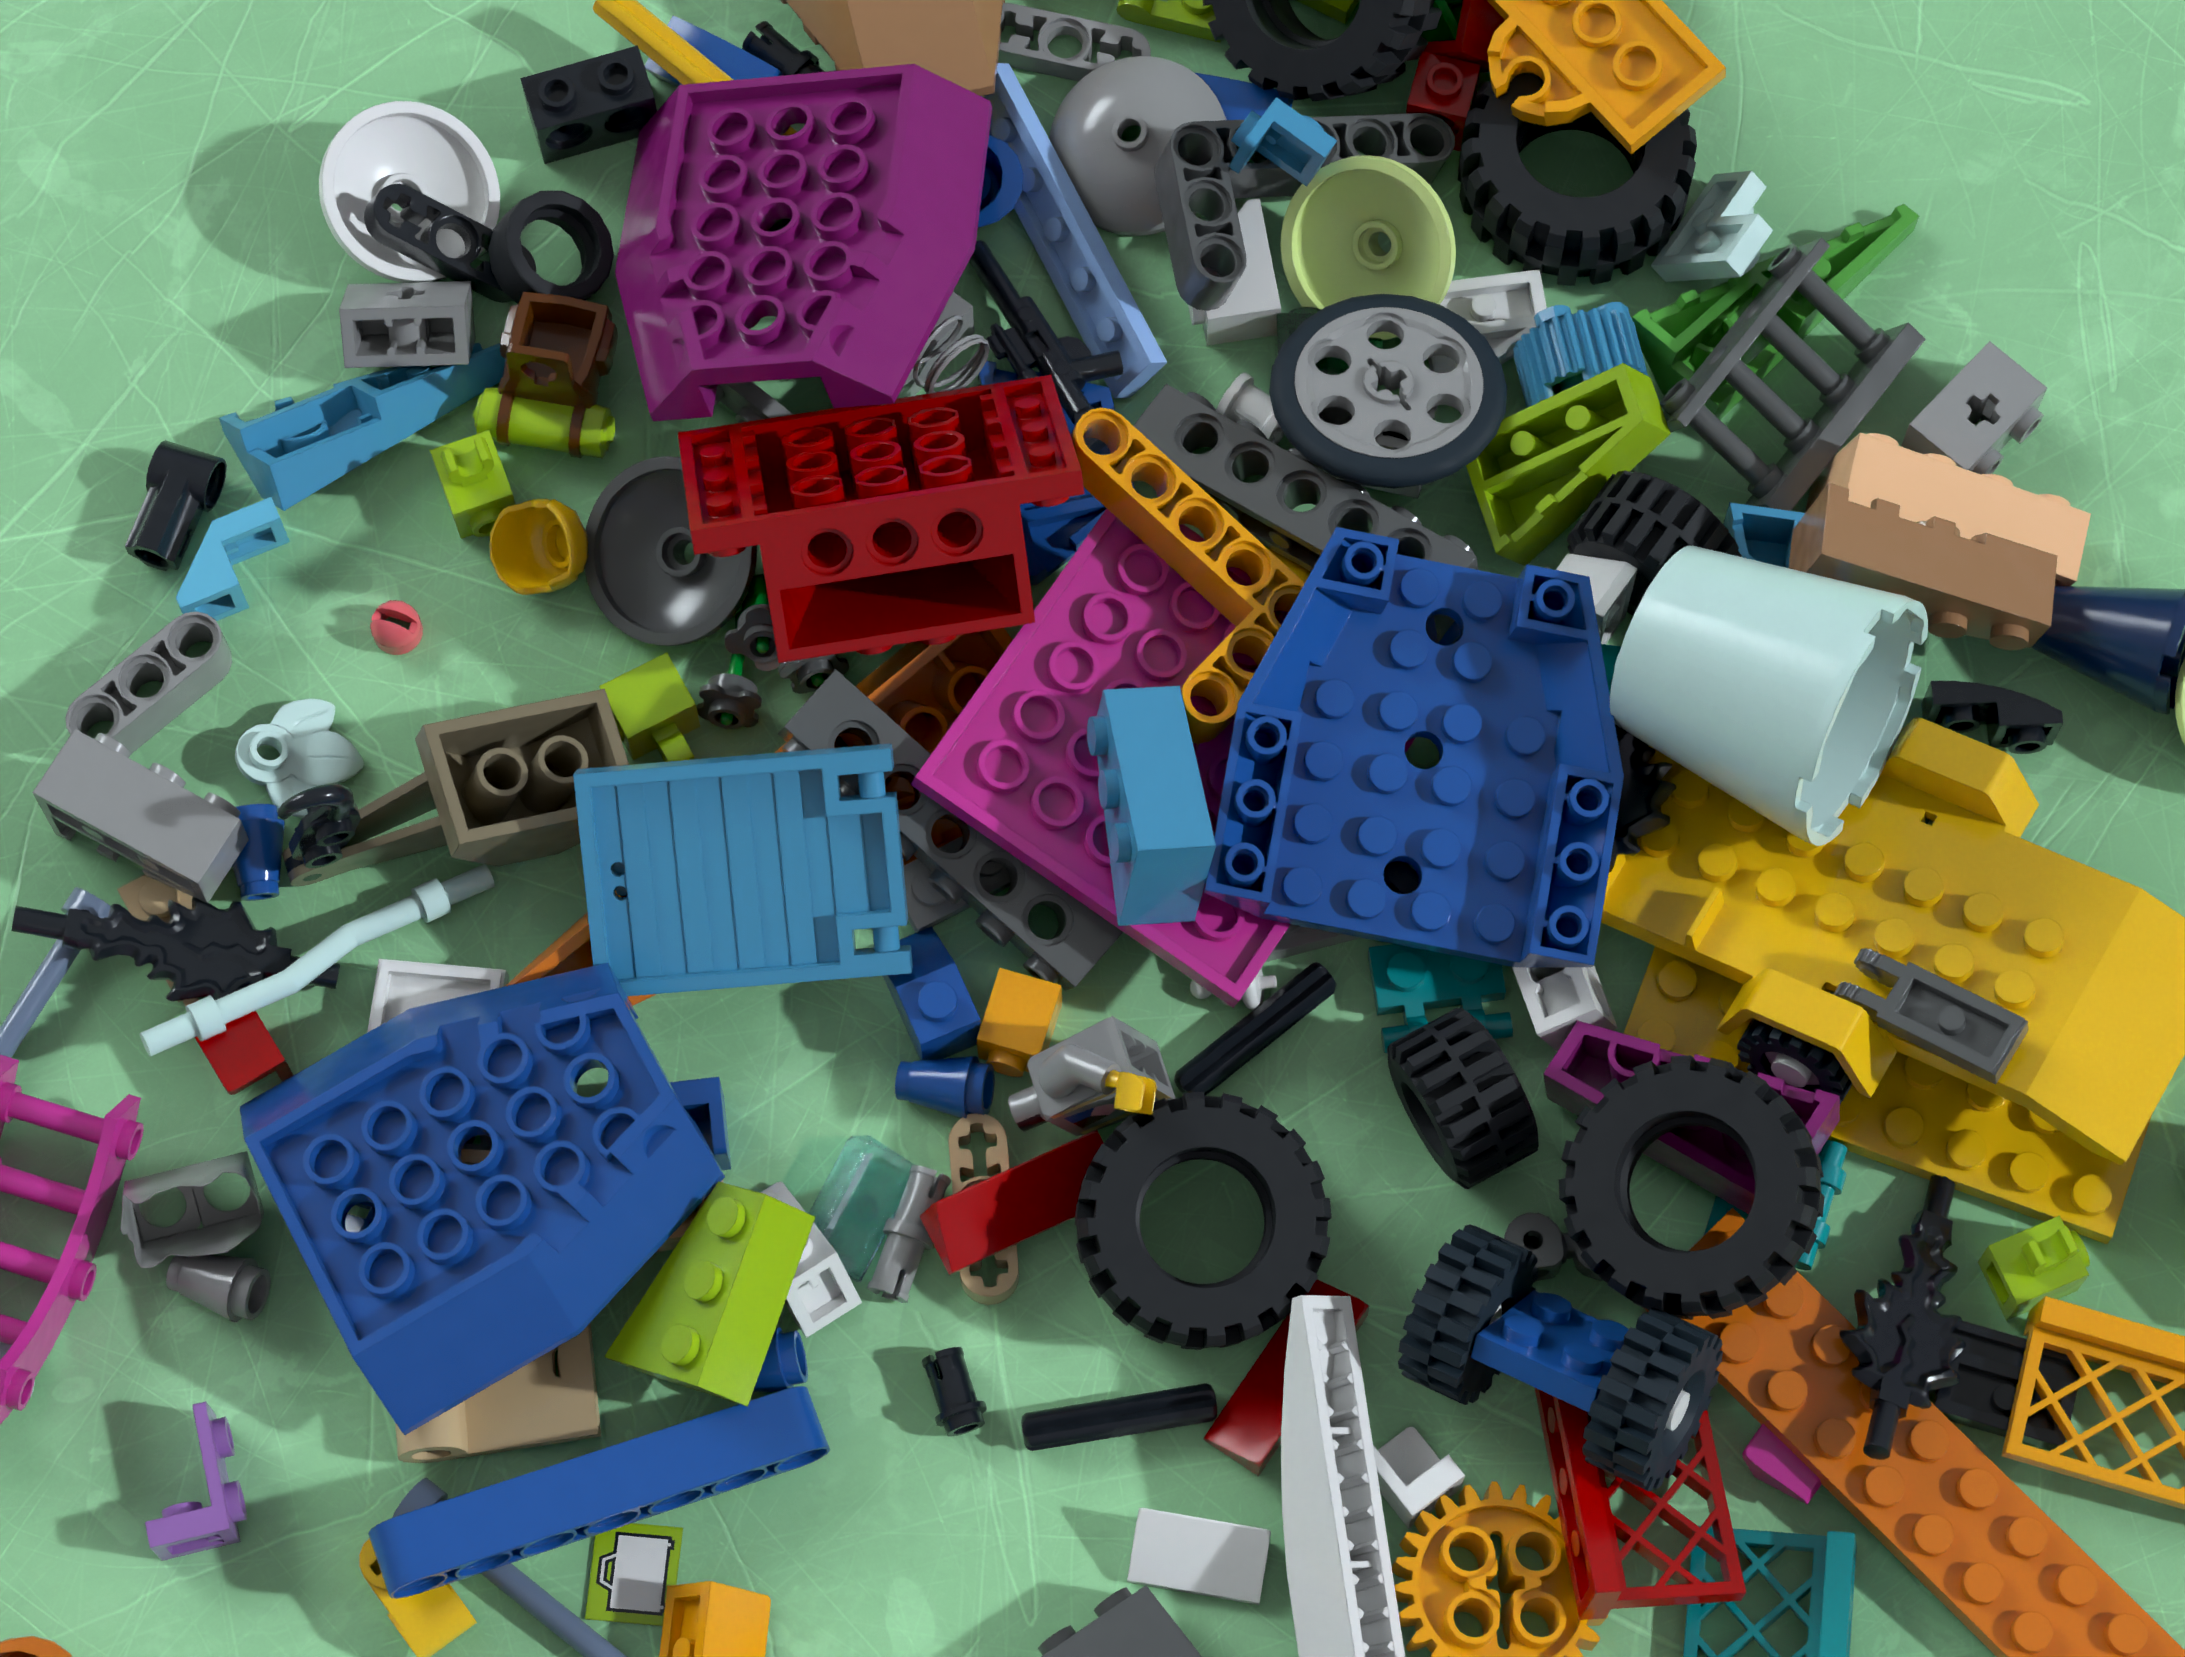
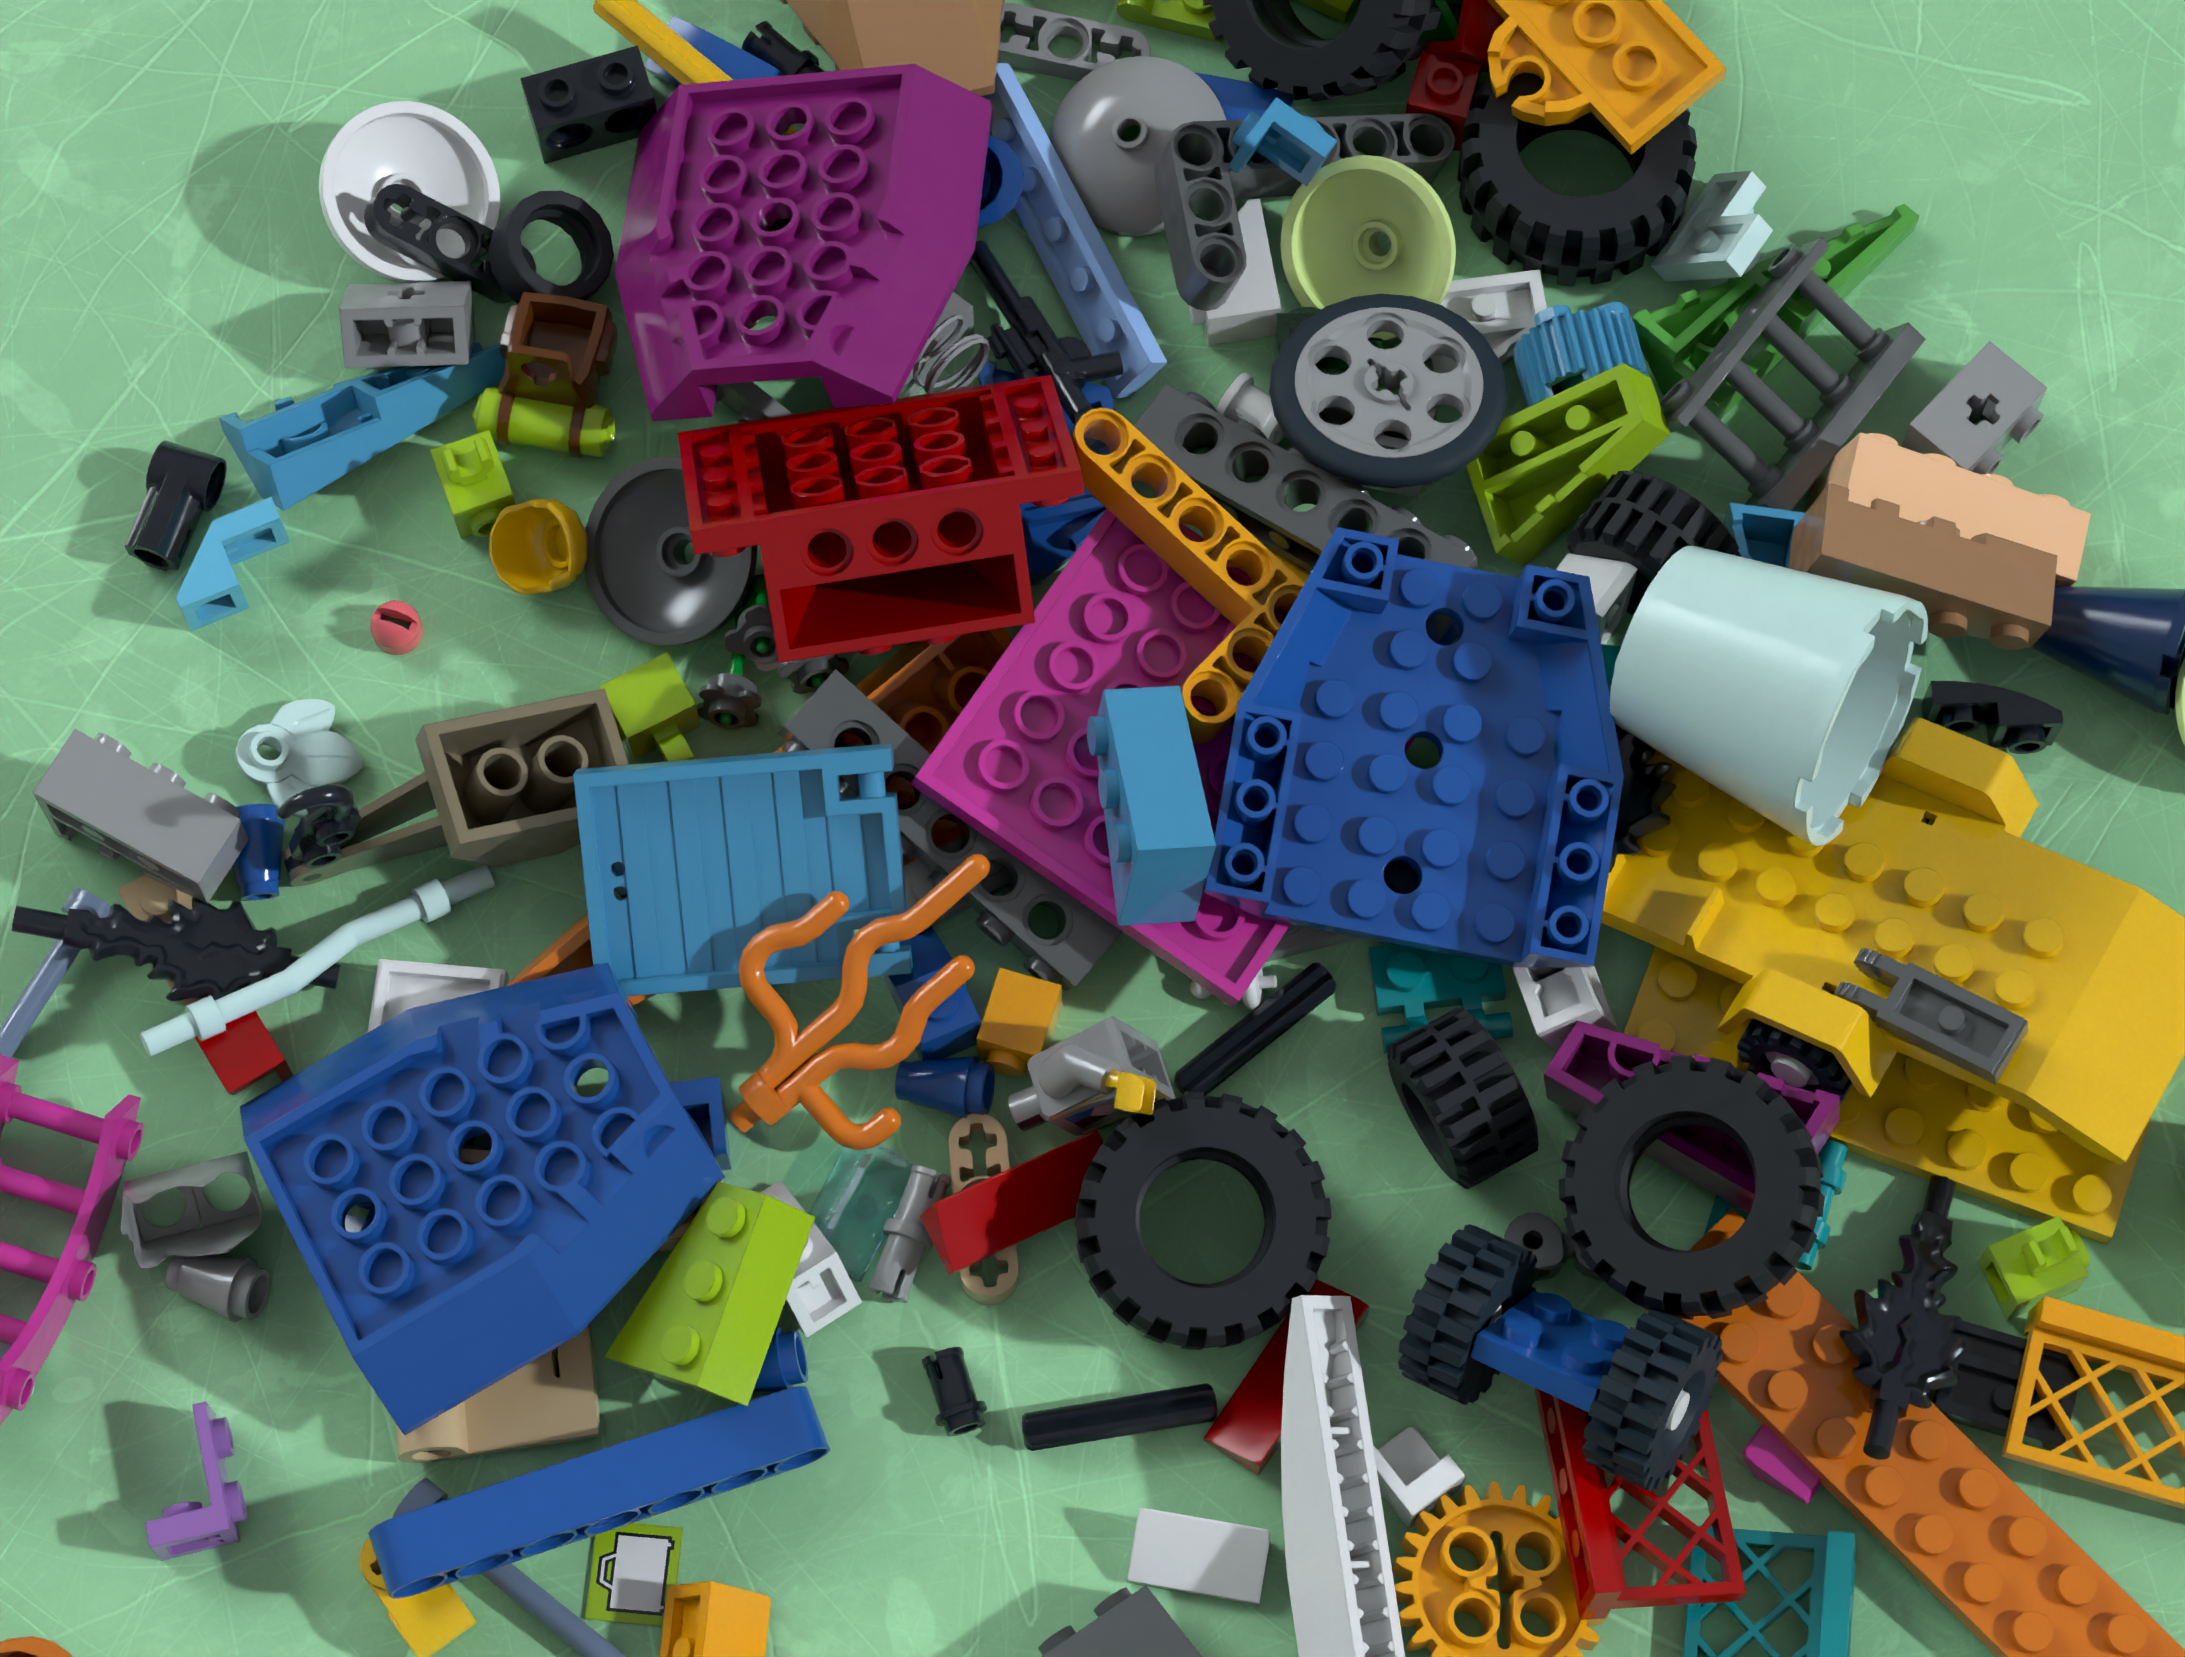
(159, 660): light grey beam -> none
(795, 1067): none -> orange plant

